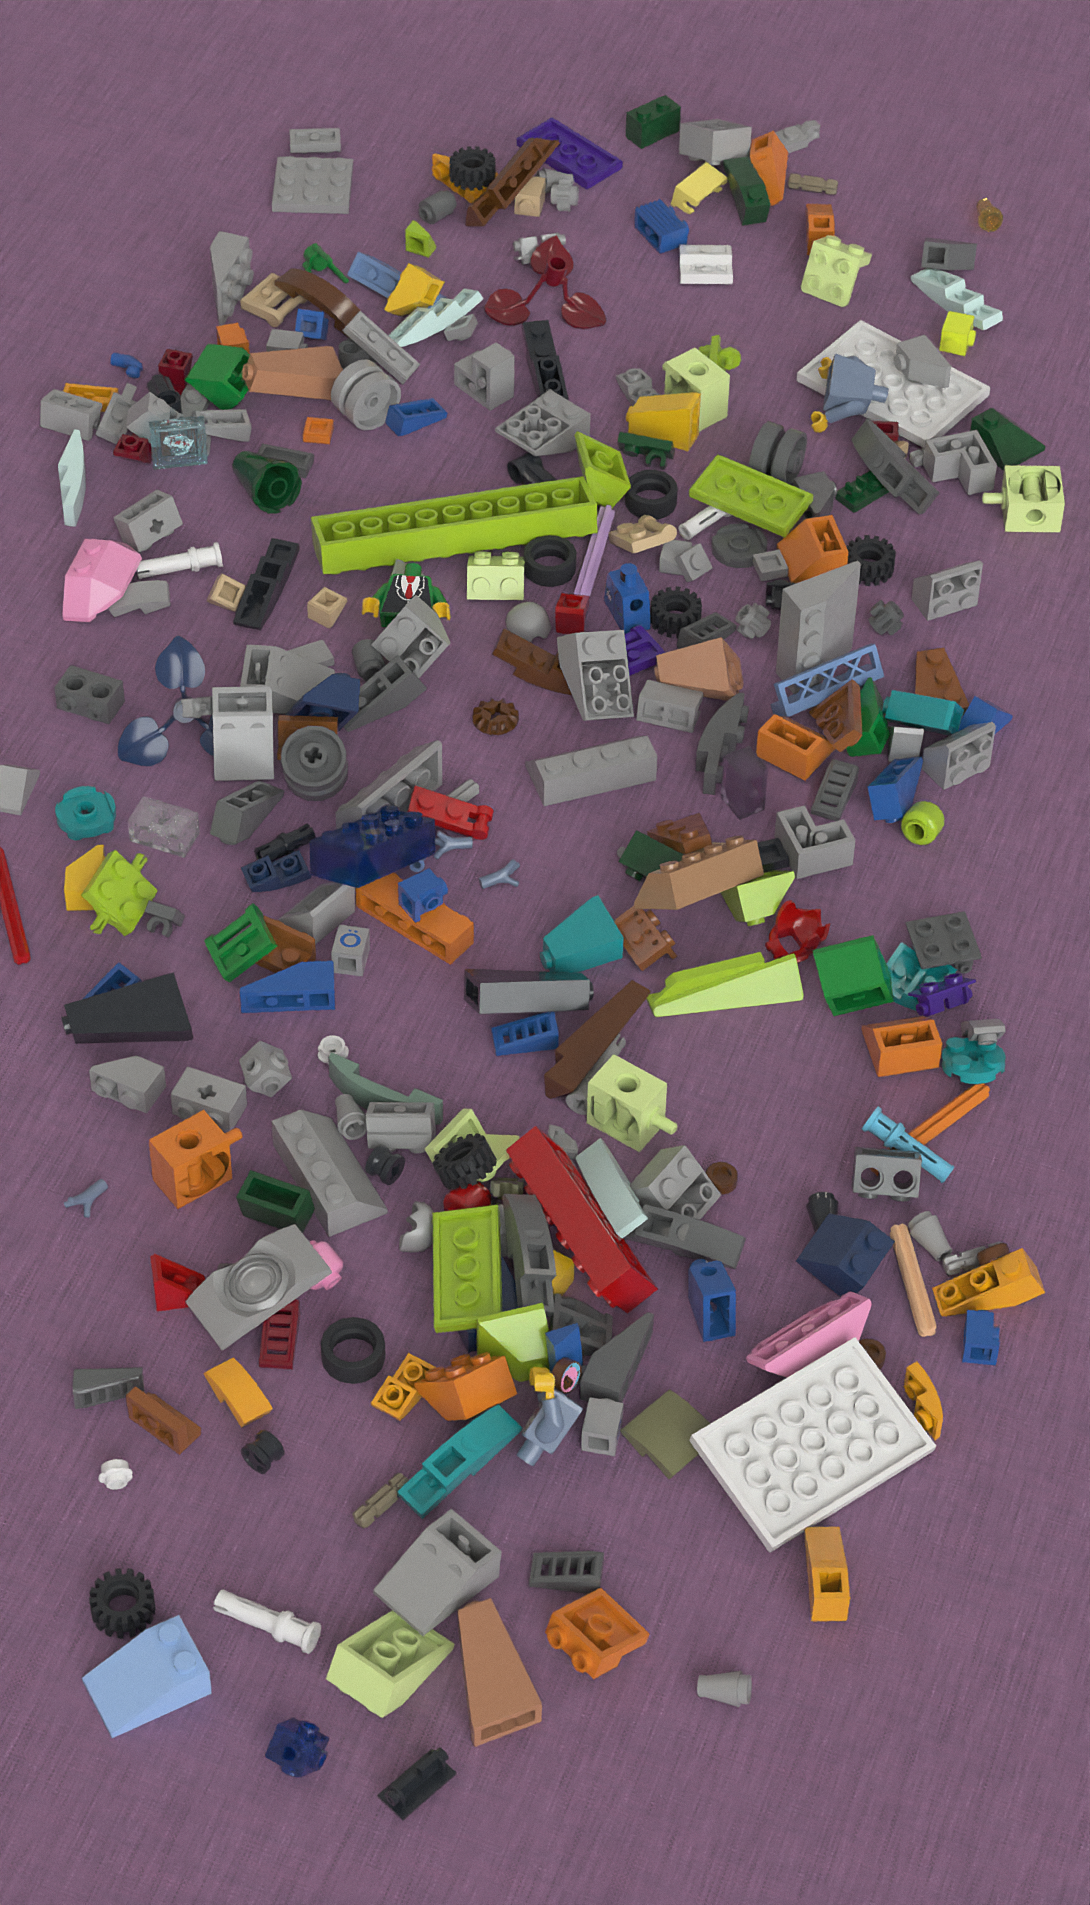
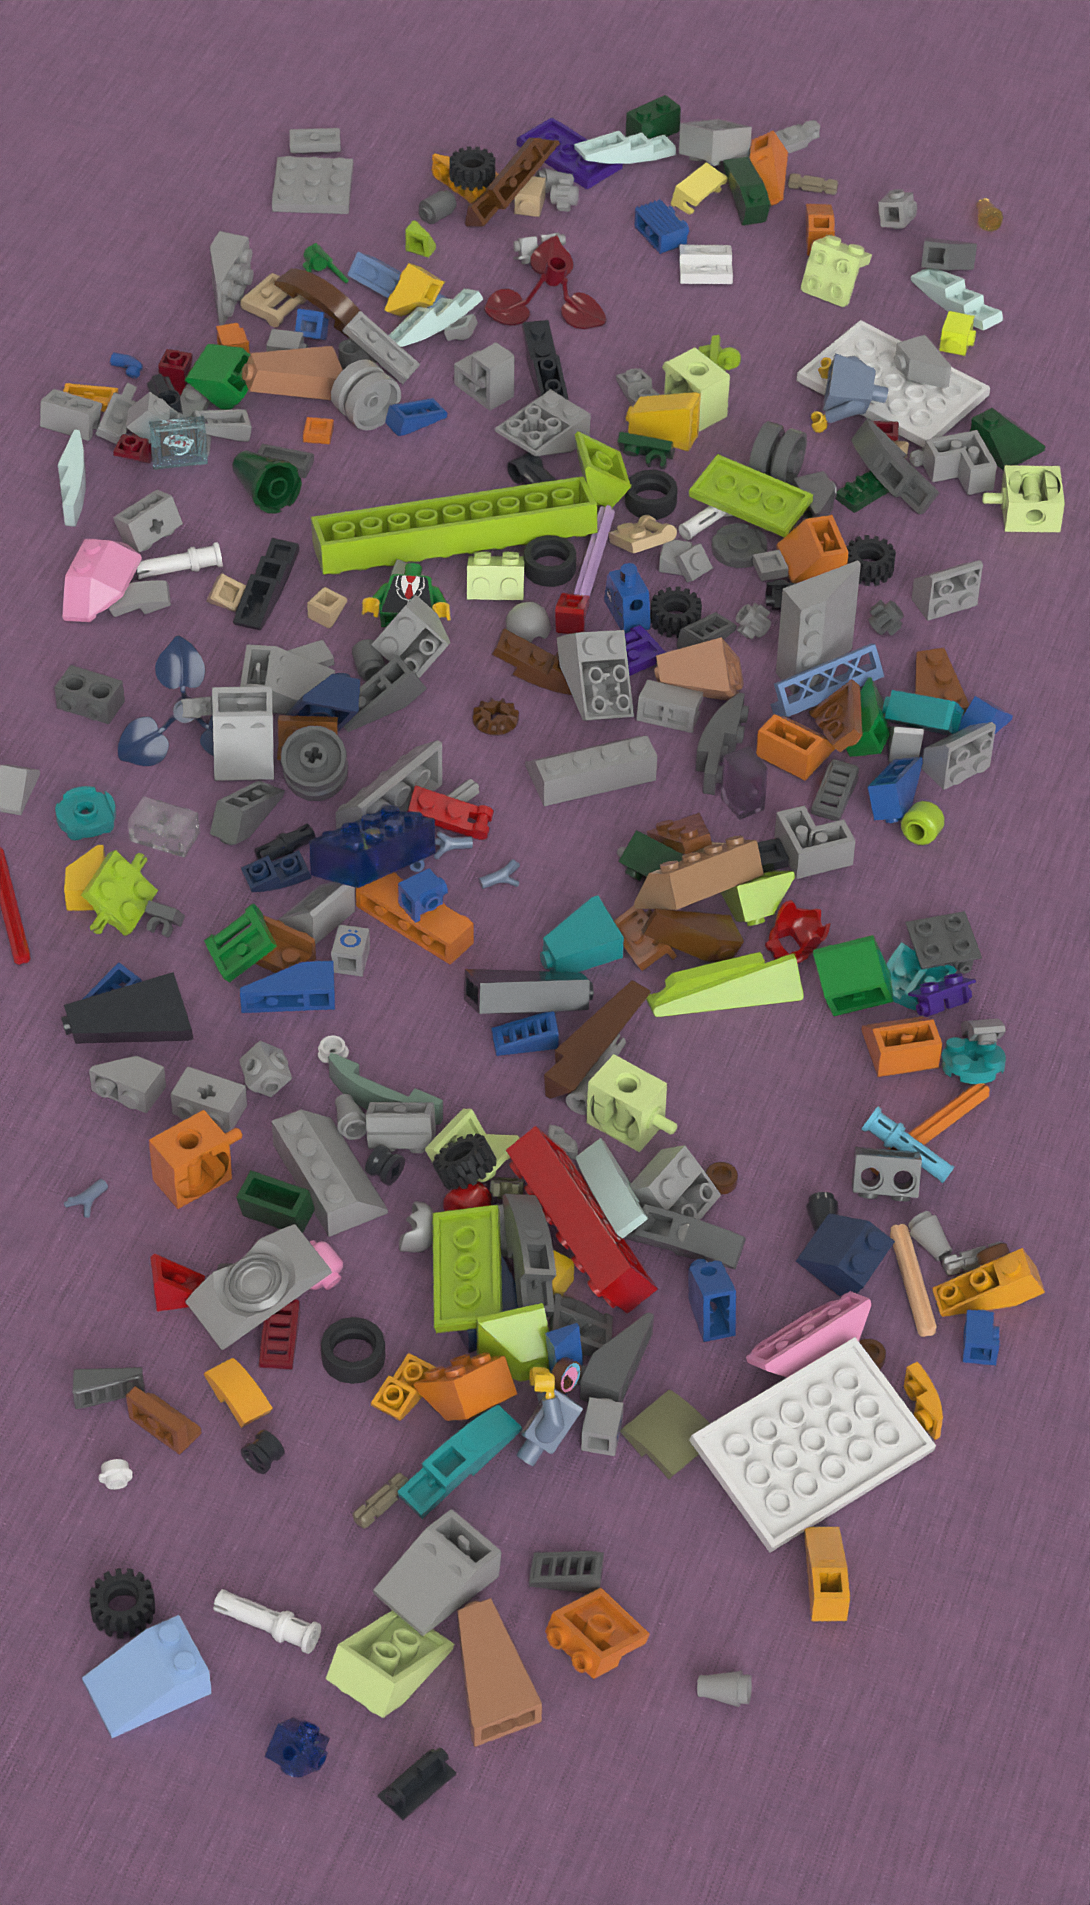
(625, 150): none -> light aqua slope
(695, 933): none -> reddish brown slope
(897, 209): none -> light grey brick

